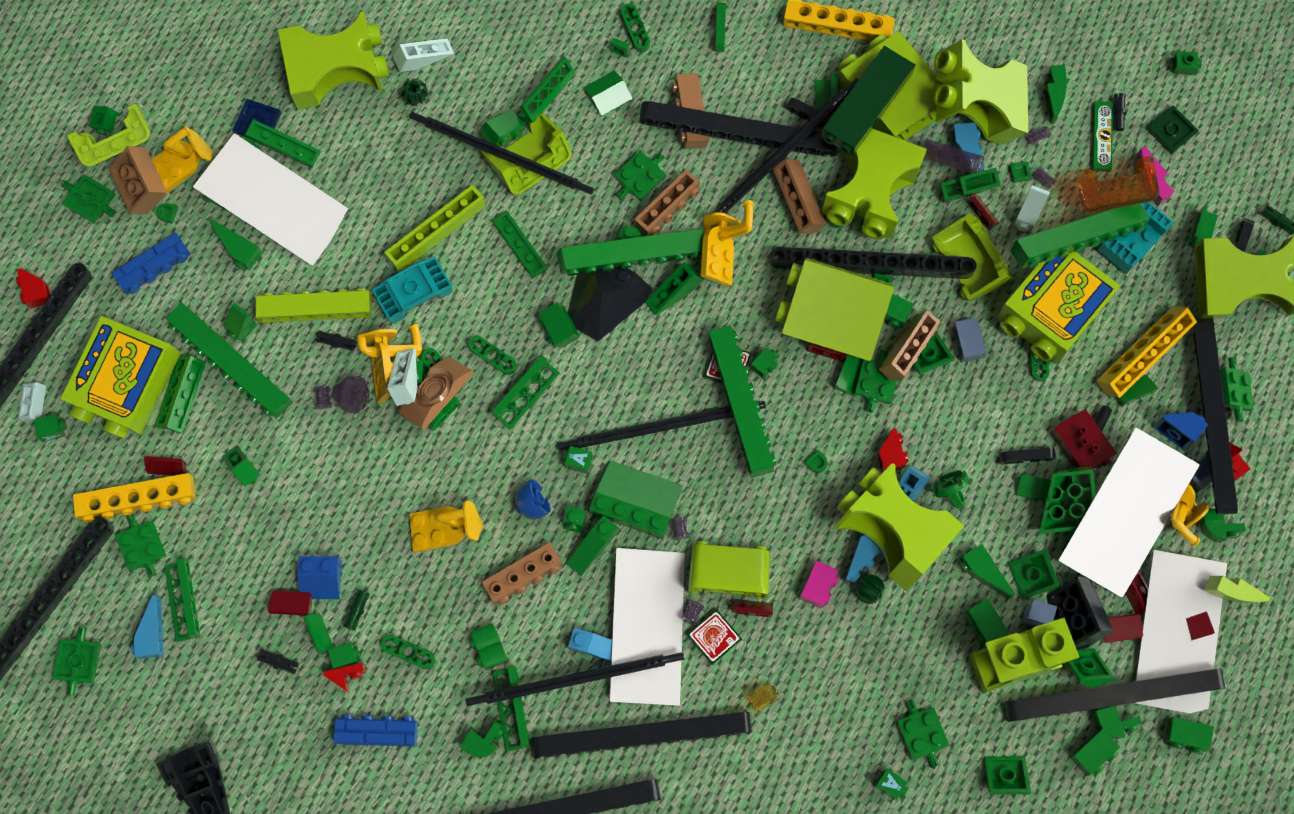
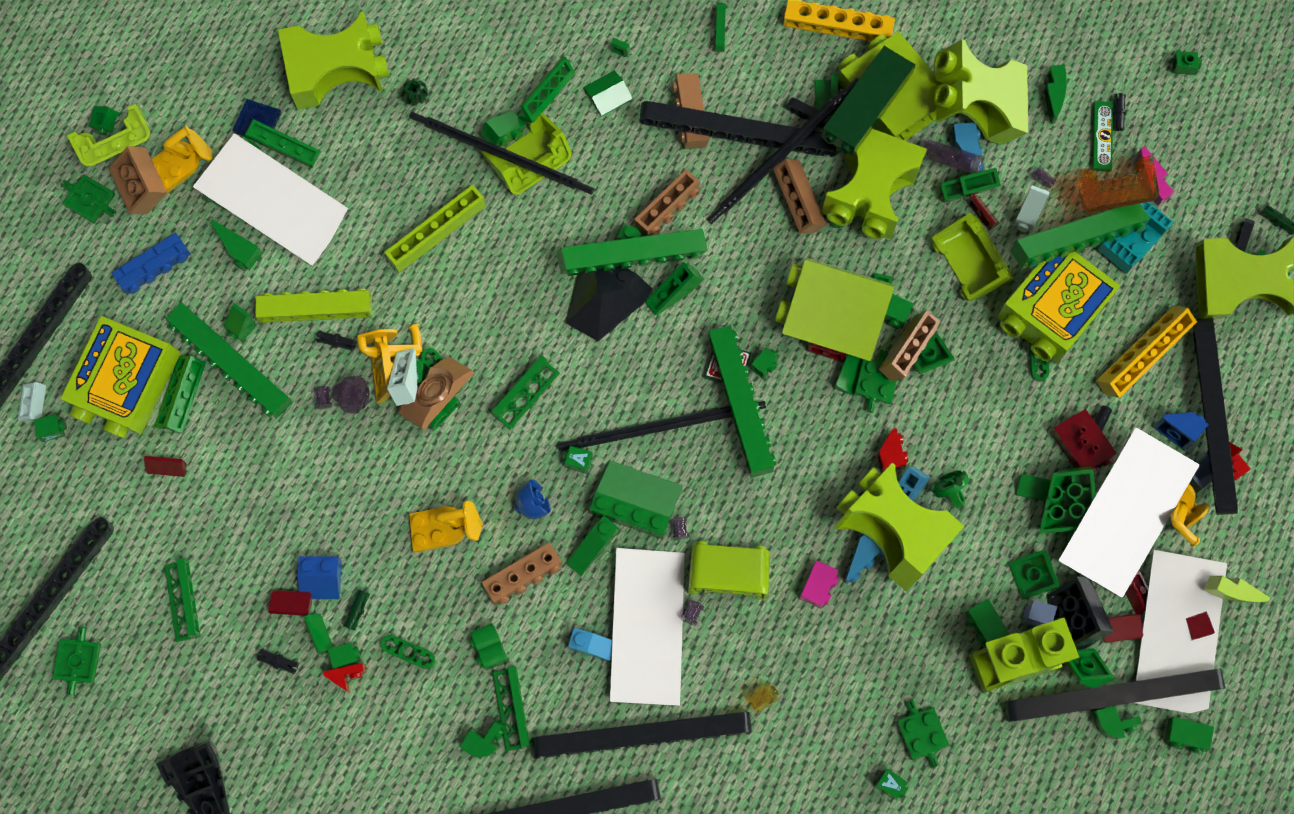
(34, 290): red slope -> none
(85, 501): yellow brick -> none
(141, 546): green plate -> none
(149, 635): dark azure slope -> none
(167, 212): green tile -> none
(241, 466): green slope -> none
(376, 732): blue brick -> none
(412, 288): teal plate -> none
(420, 54): light aqua slope -> none
(478, 352): green beam -> none
(519, 244): green tile -> none
(559, 325): green brick -> none
(574, 519): green brick -> none
(574, 679): black axle -> none
(634, 35): green beam -> none
(640, 175): green plate -> none
(714, 637): tile -> none
(719, 246): yellow plate -> none
(753, 608): dark red slope -> none
(816, 462): green tile -> none
(870, 589): dark green piece -> none
(881, 259): black beam -> none
(969, 340): sand blue panel -> none
(982, 568): green slope -> none
(1007, 775): green slope -> none
(1020, 172): green tile -> none
(1031, 455): black beam -> none
(1037, 135): clear purple pin -> none
(1095, 753): green brick -> none
(1140, 389): green slope -> none
(1172, 129): dark green tile -> none
(1203, 226): green panel -> none
(1216, 530): green brick -> none
(1236, 389): green plate -> none

